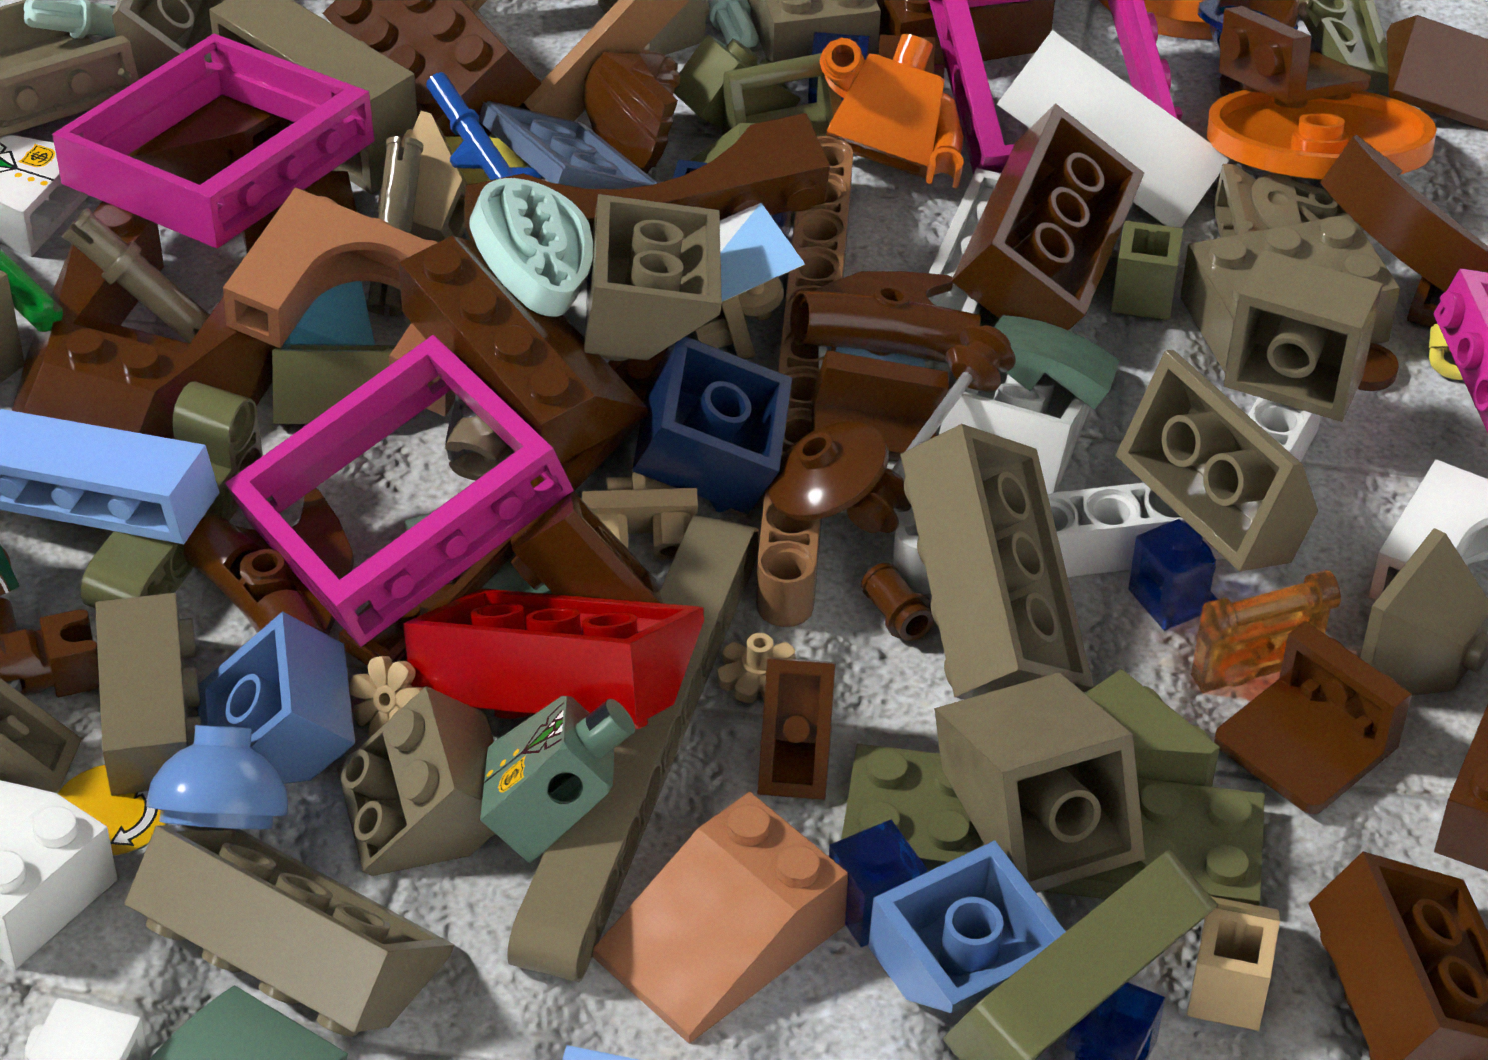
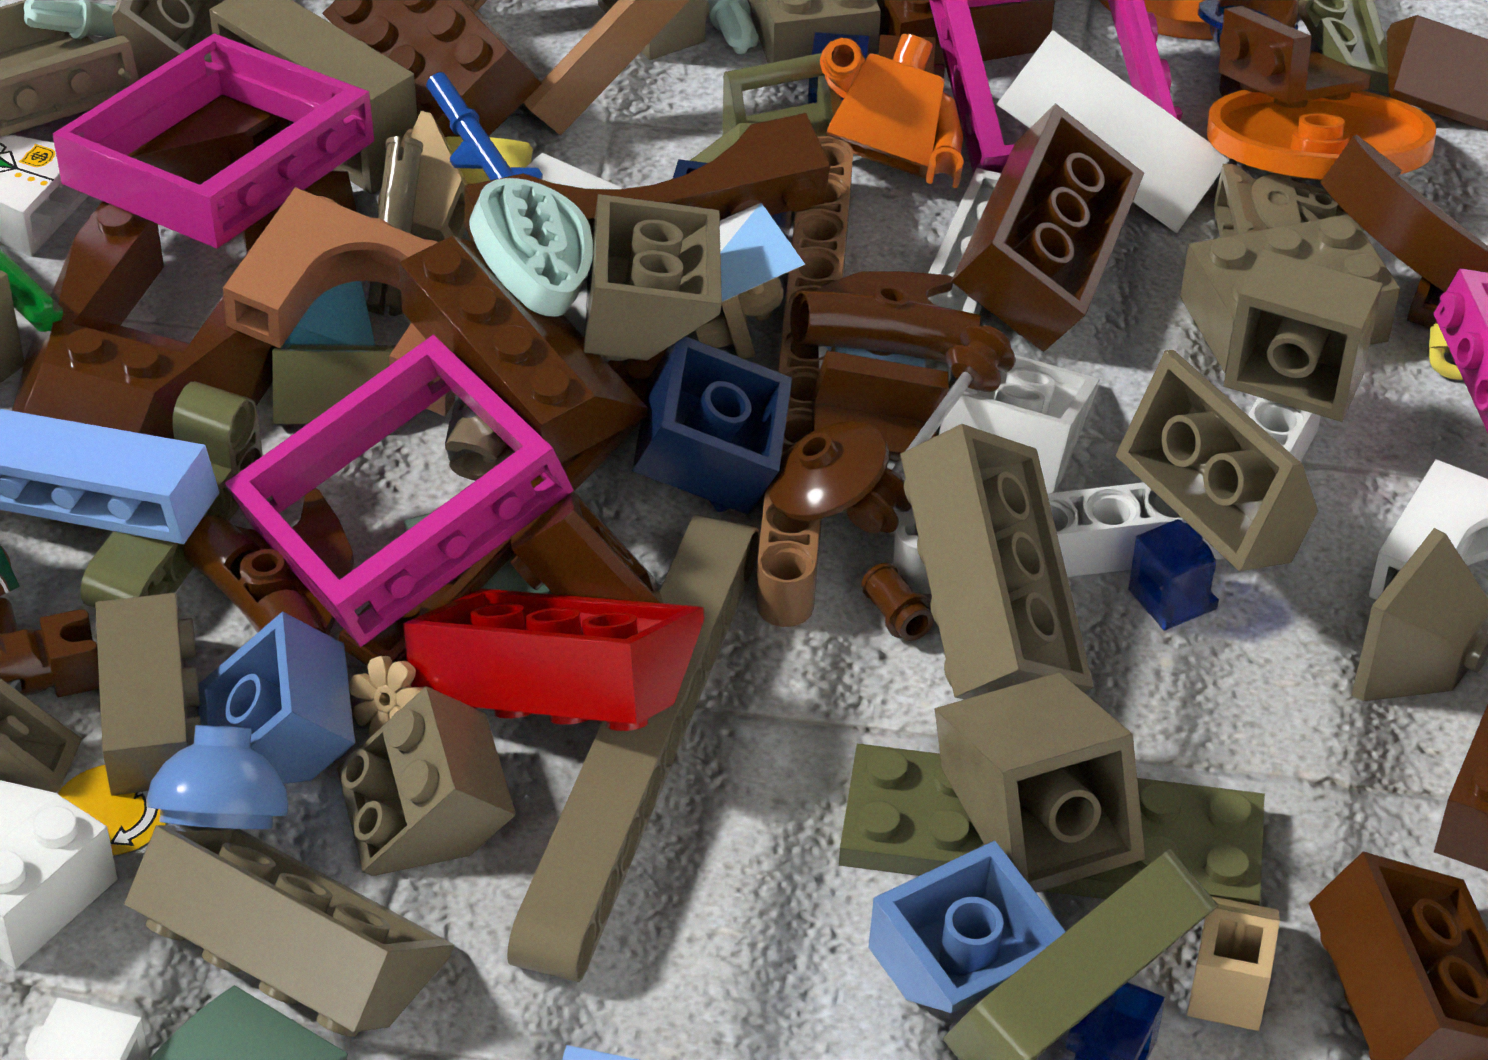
(135, 274): dark tan pin -> none
(551, 772): sand green torso -> none
(562, 149): sand blue tile -> none
(633, 103): reddish brown hair -> none
(645, 506): tan hips -> none
(703, 82): olive slope -> none
(725, 917): nougat slope -> none
(747, 666): tan plant -> none
(796, 728): reddish brown slope -> none
(875, 864): clear blue brick -> none
(1062, 355): sand green slope -> none
(1146, 270): olive slope -> none
(1163, 740): olive slope -> none
(1251, 634): clear orange plate -> none
(1318, 723): reddish brown bracket -> none
(1380, 369): reddish brown piece -> none

